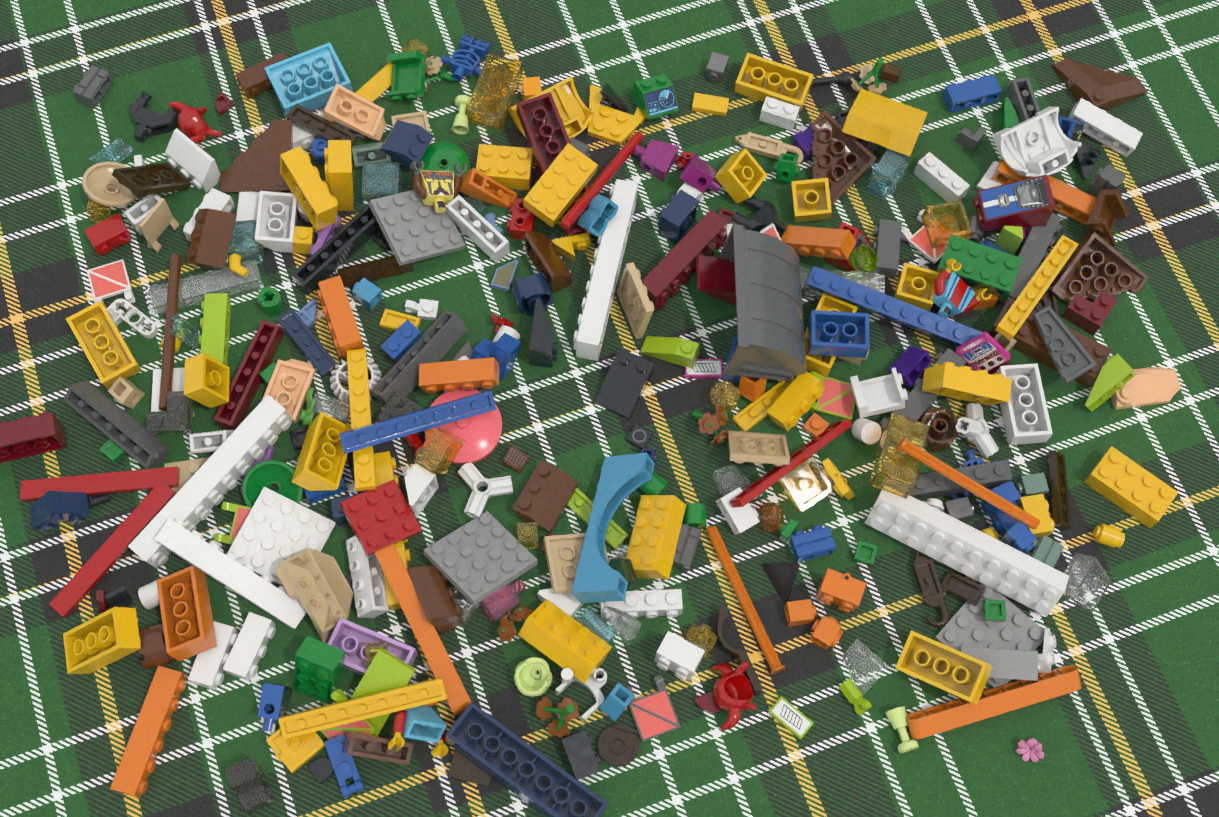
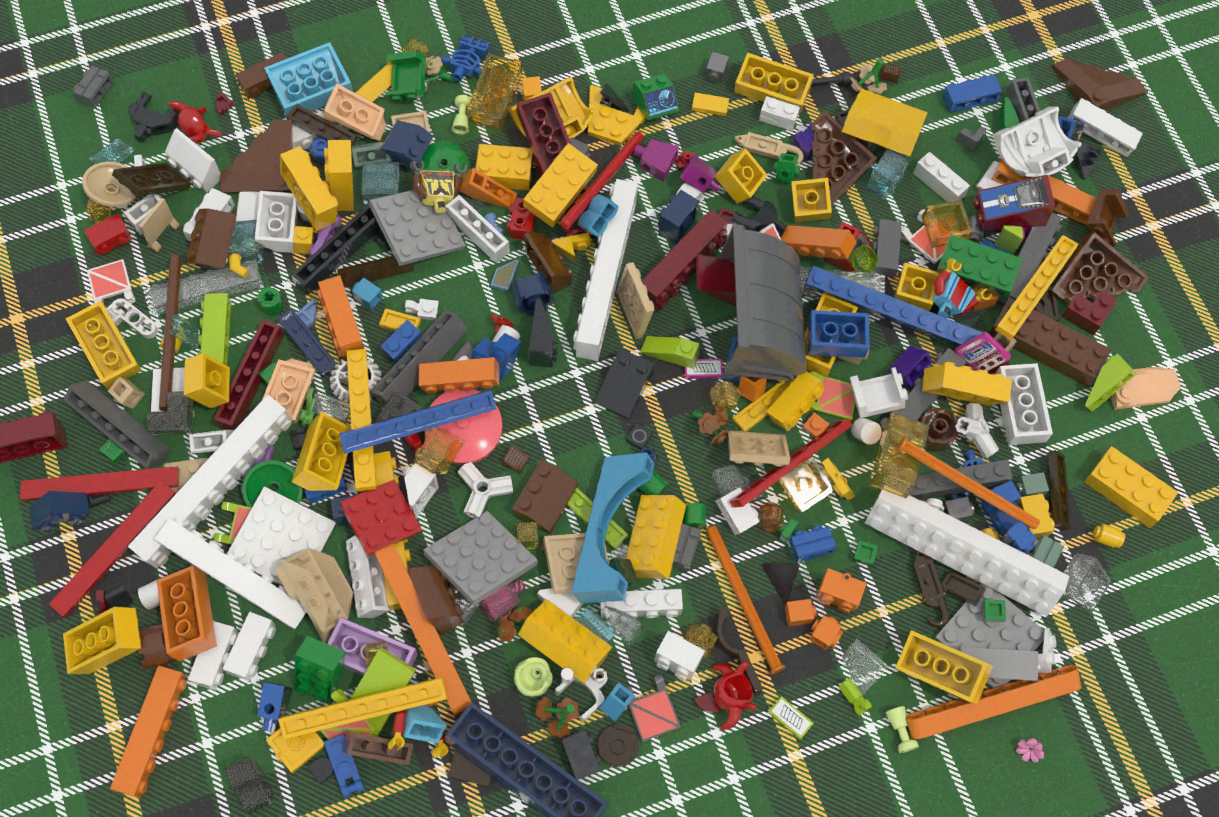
(1062, 345): dark grey wing -> none
(1106, 179): dark grey brick -> none

